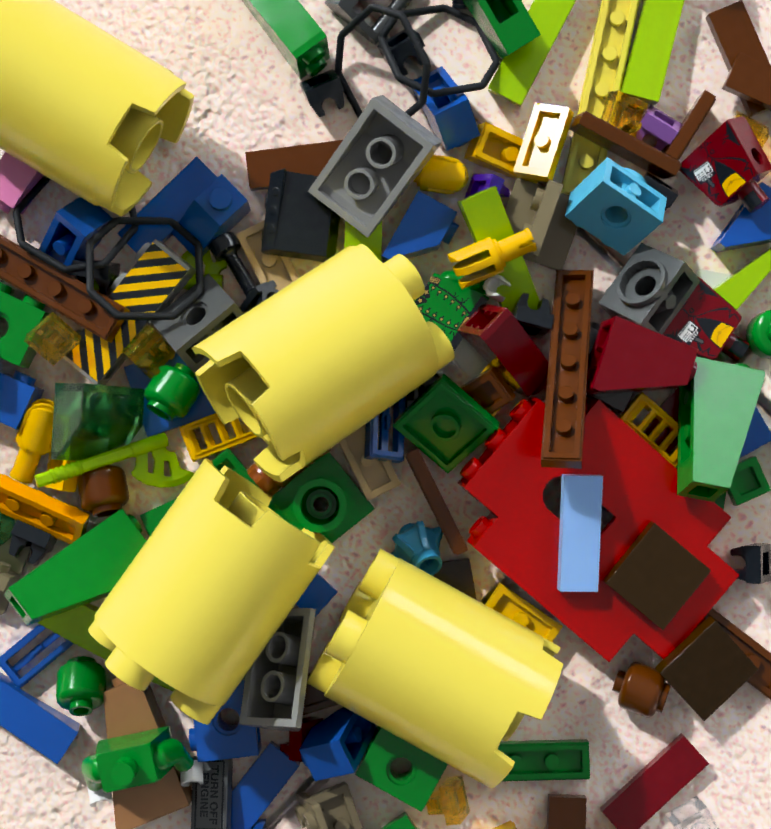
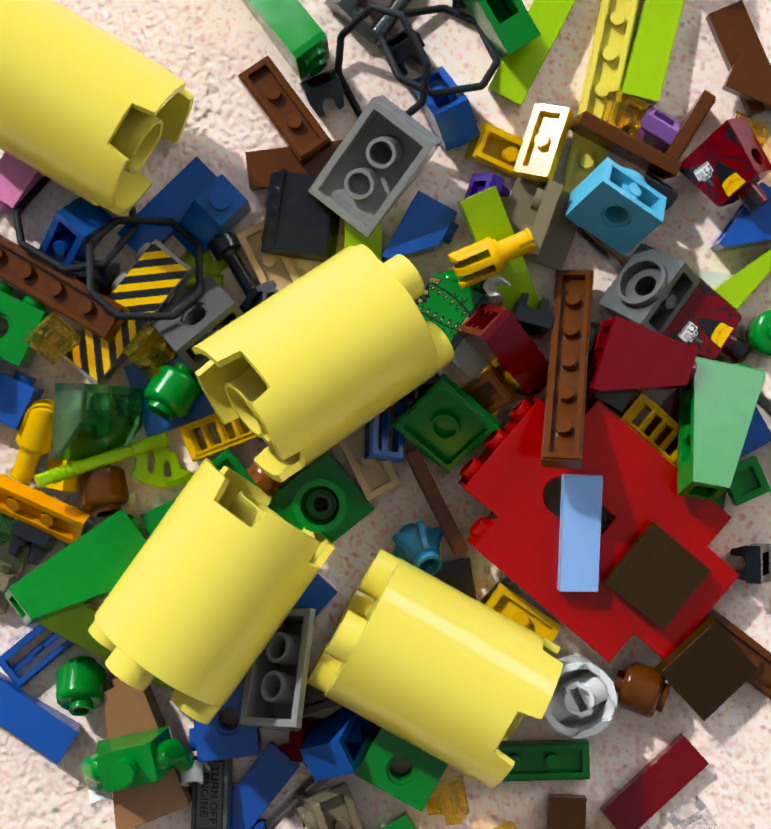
(284, 110): none -> reddish brown tile
(443, 175): yellow arm -> none
(581, 699): none -> white brick

